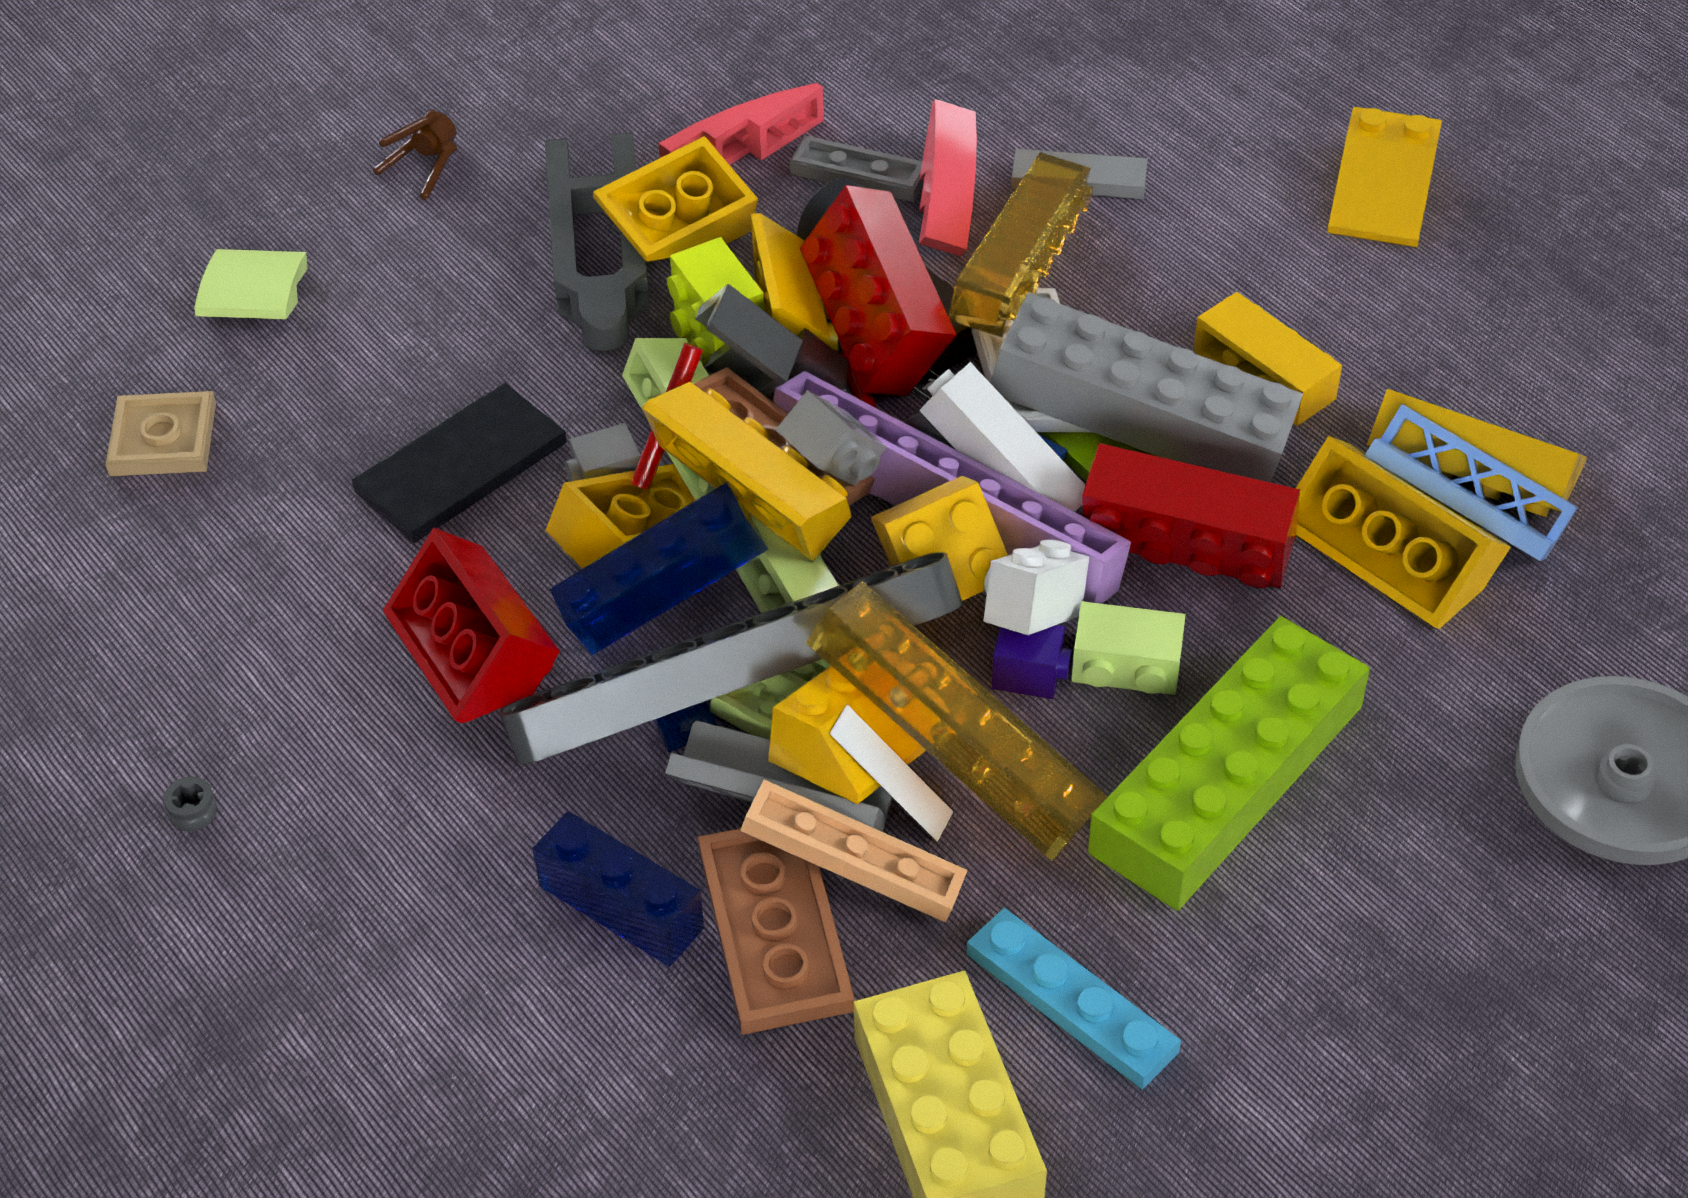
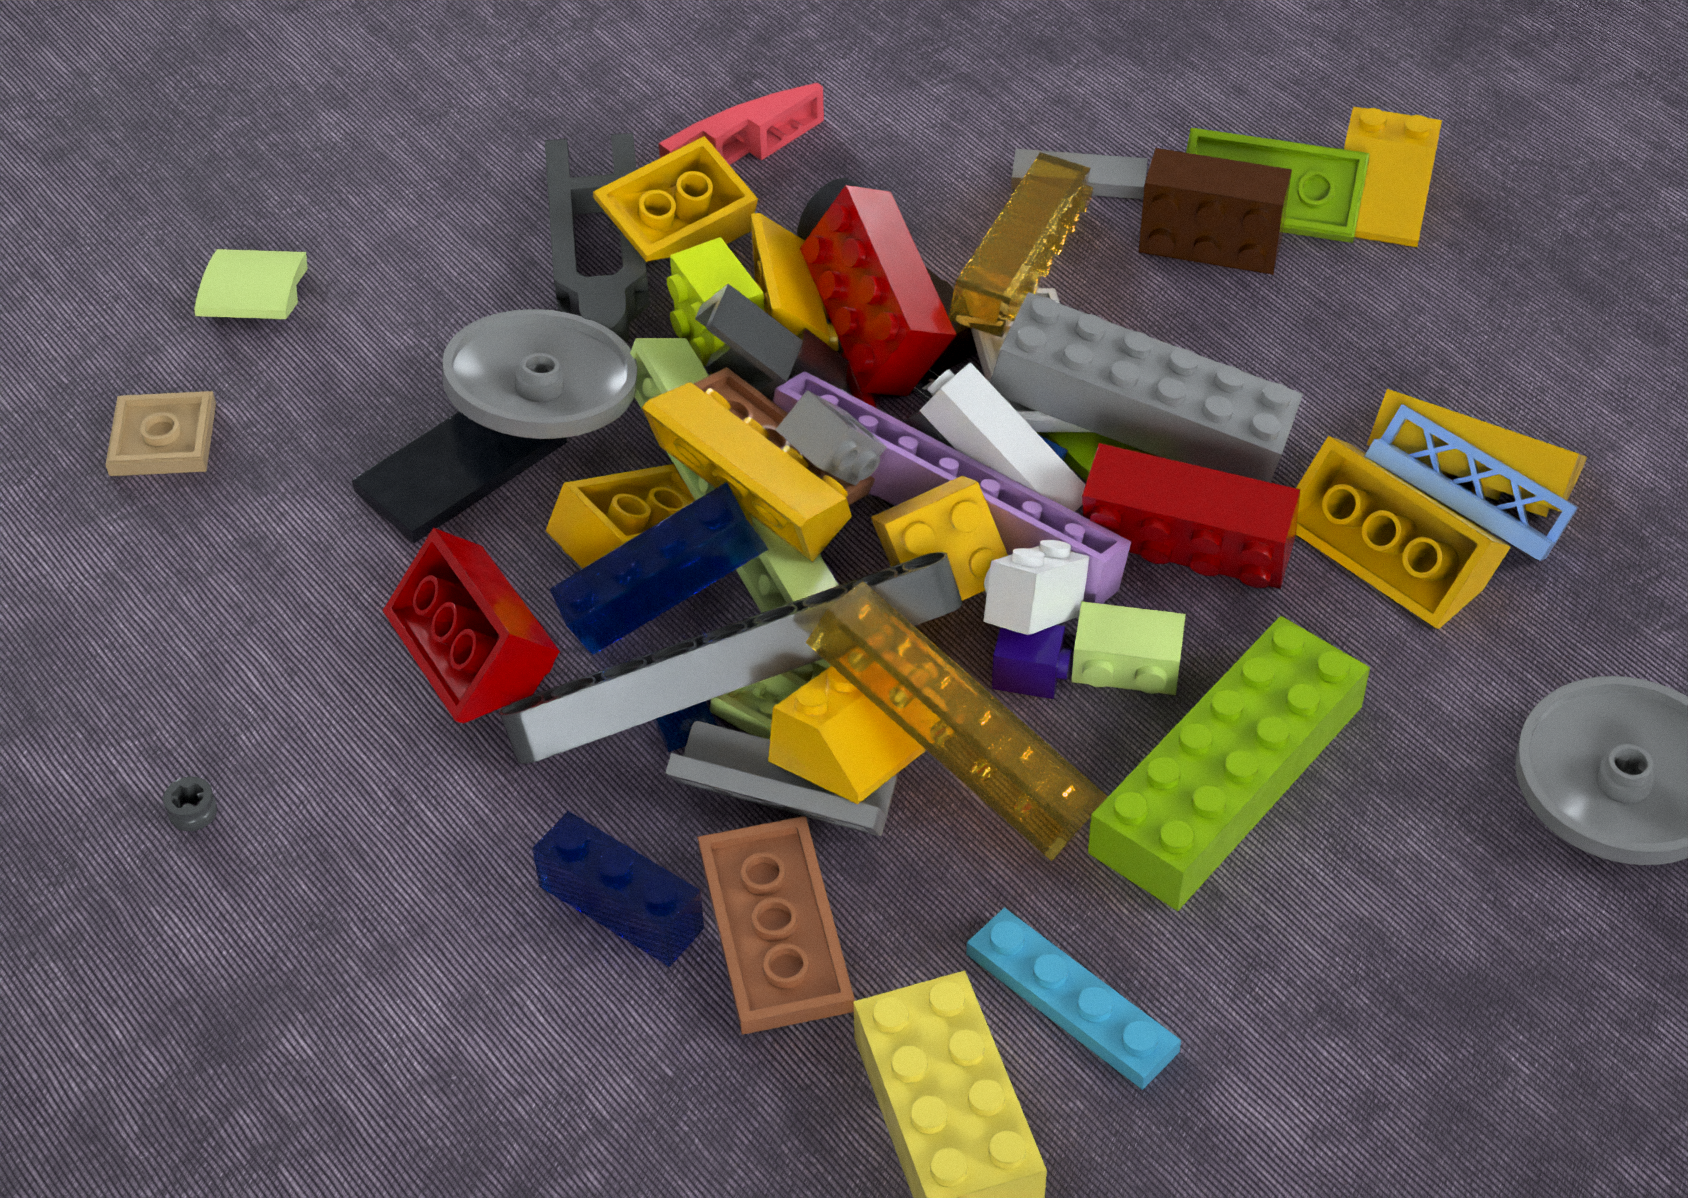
(431, 136): reddish brown plant -> none
(539, 373): none -> light grey dish
(602, 453): light grey brick -> none
(652, 451): red bar -> none
(854, 850): light nougat plate -> none
(871, 169): light grey tile -> none
(891, 772): white sticker -> none
(948, 178): coral slope -> none
(1214, 210): none -> reddish brown brick
(1259, 344): yellow brick -> none
(1323, 183): none -> lime tile

